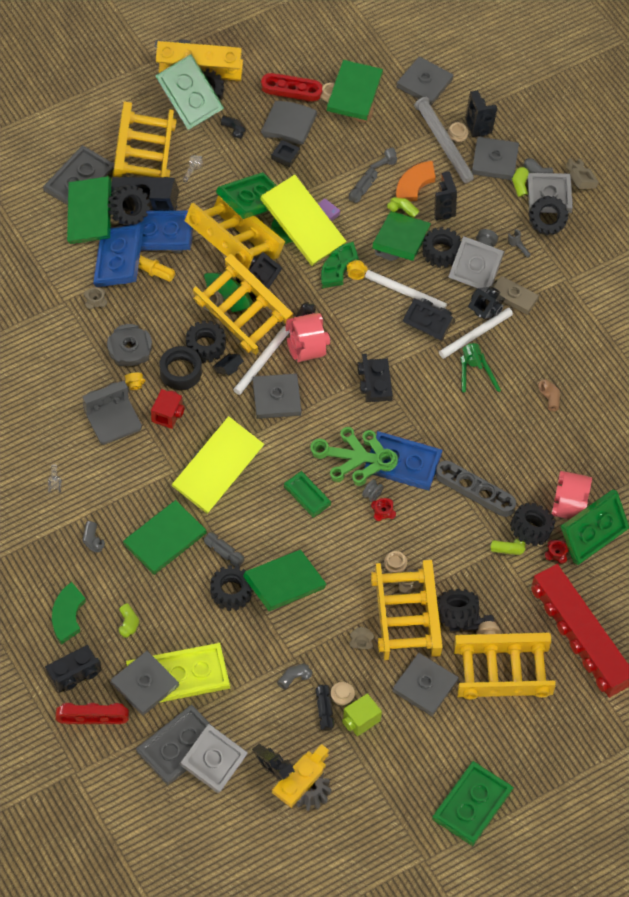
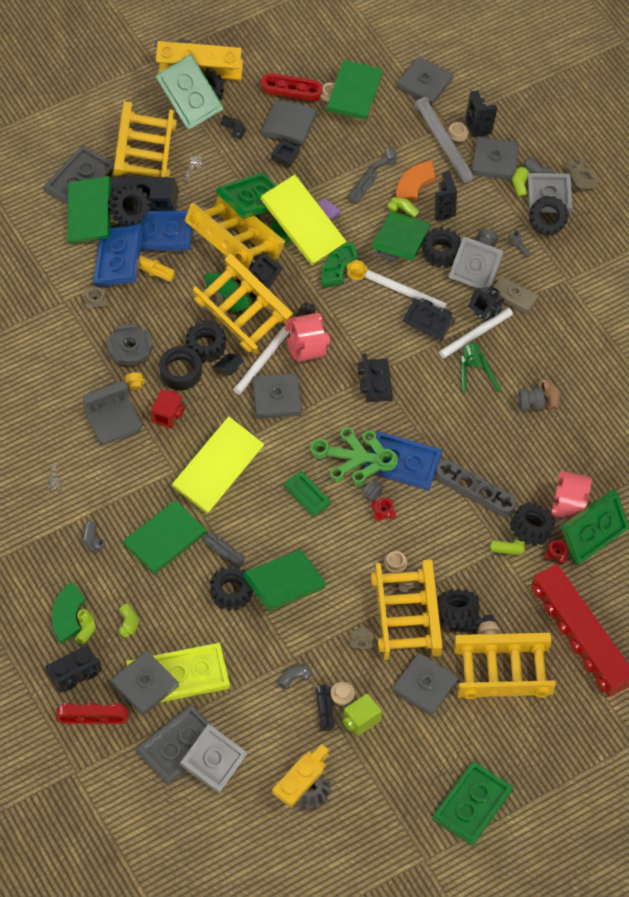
(87, 626): none -> lime arm
(273, 762): black hinge -> none
(531, 399): none -> dark grey wheel

